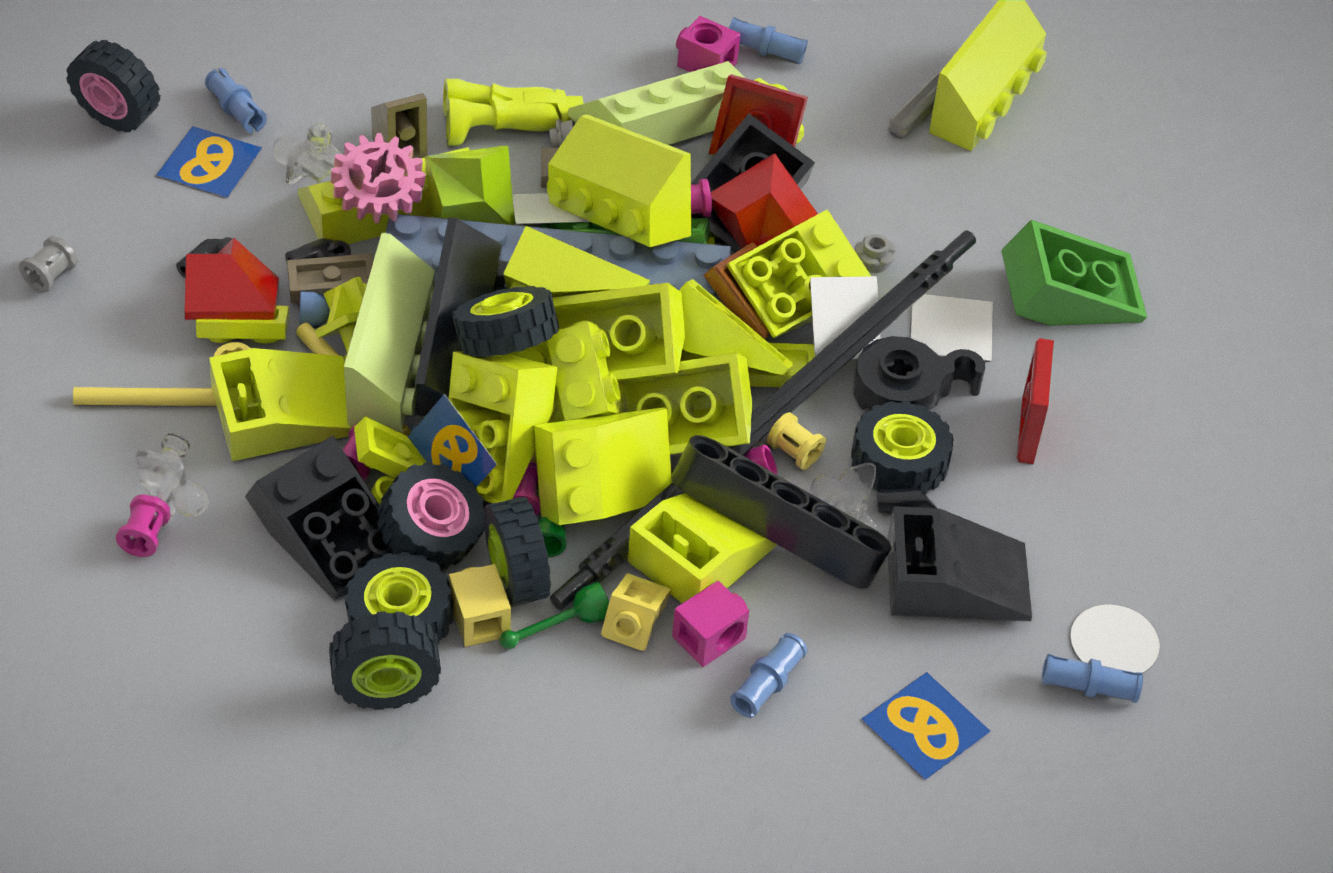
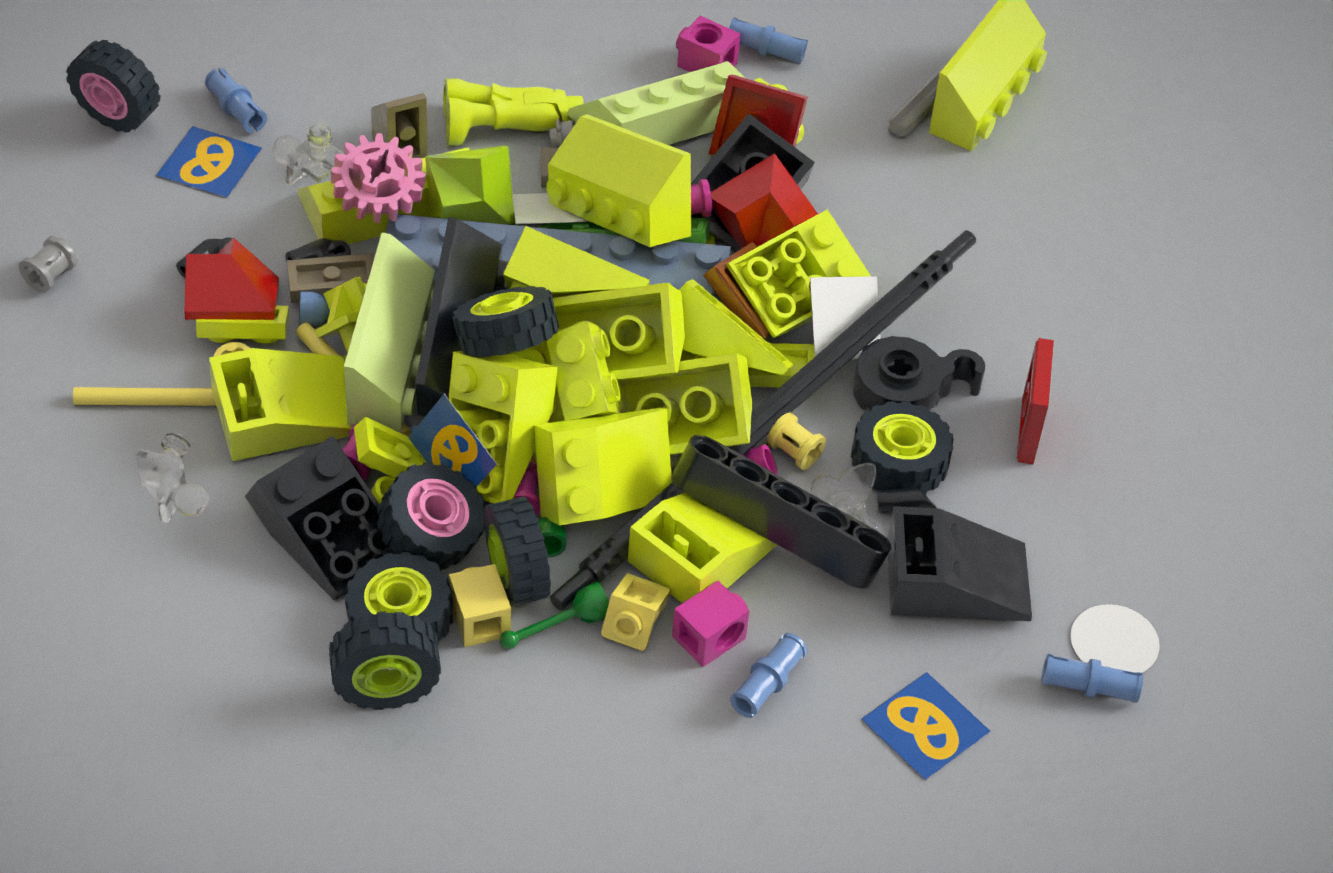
(143, 525): dark pink bush -> none
(876, 253): light grey plate -> none
(953, 324): white sticker -> none
(1070, 279): bright green slope -> none

